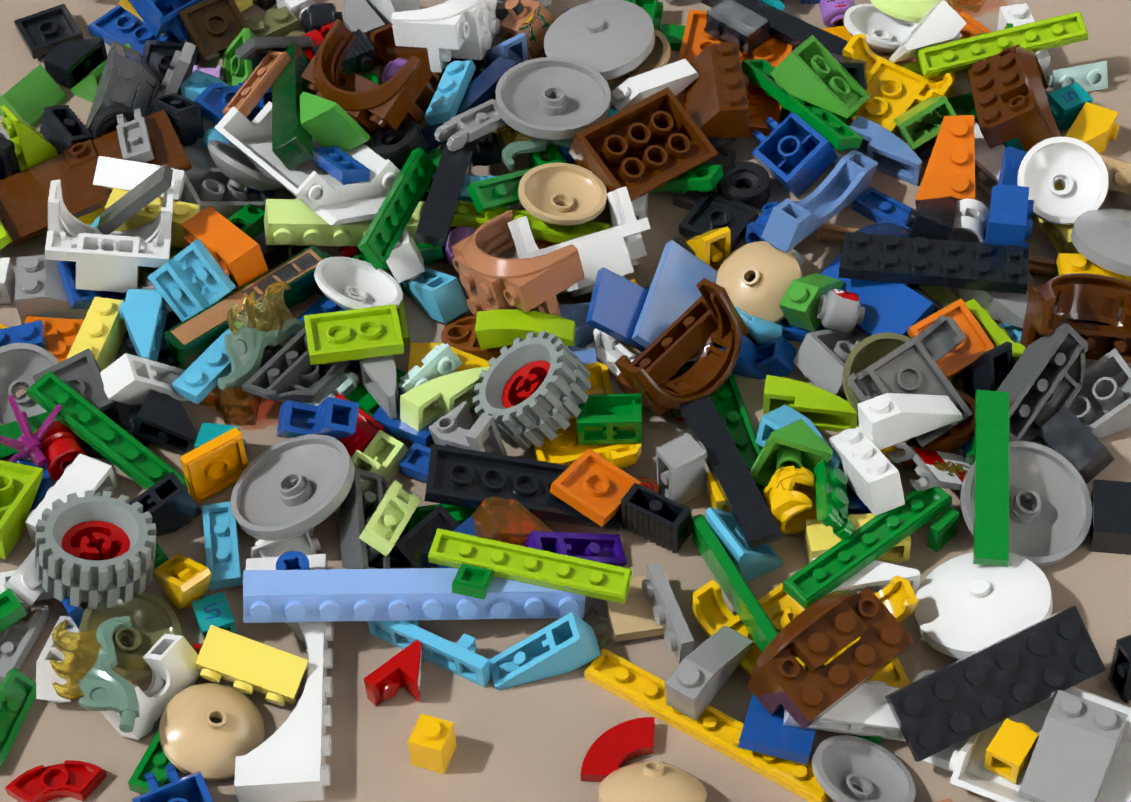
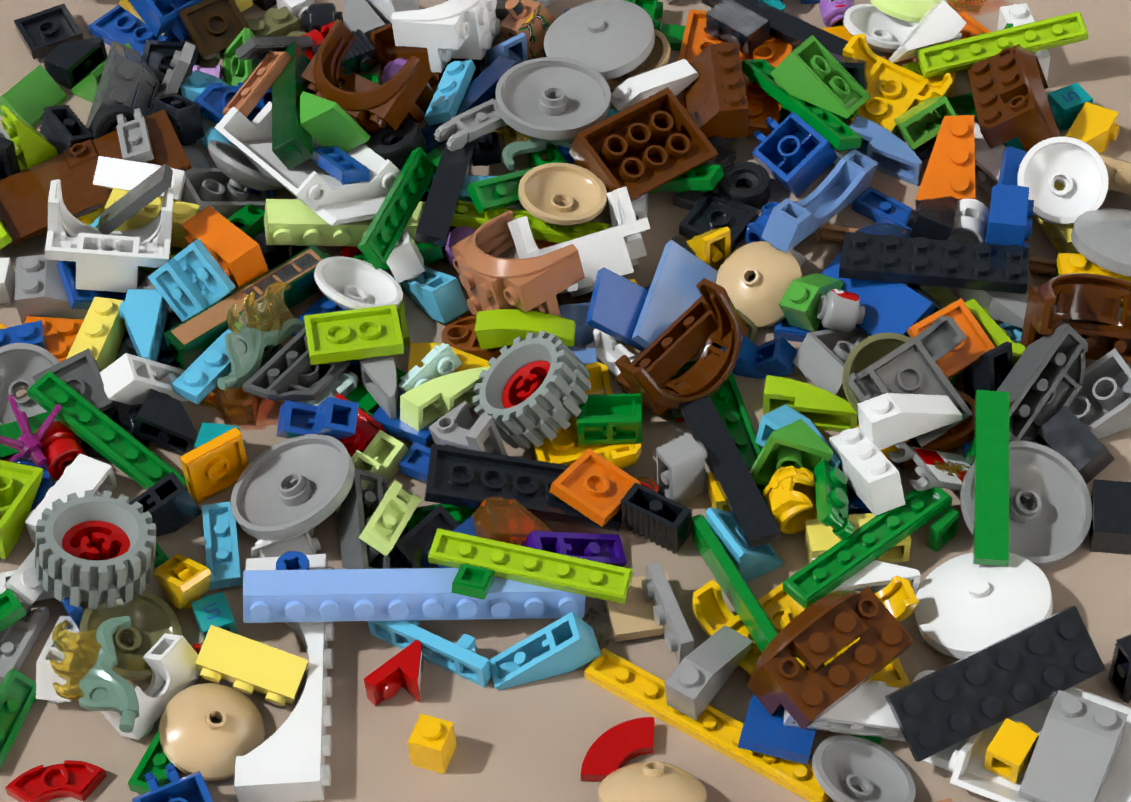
(760, 329): medium azure cone -> none
(1088, 76): light aqua hinge -> none

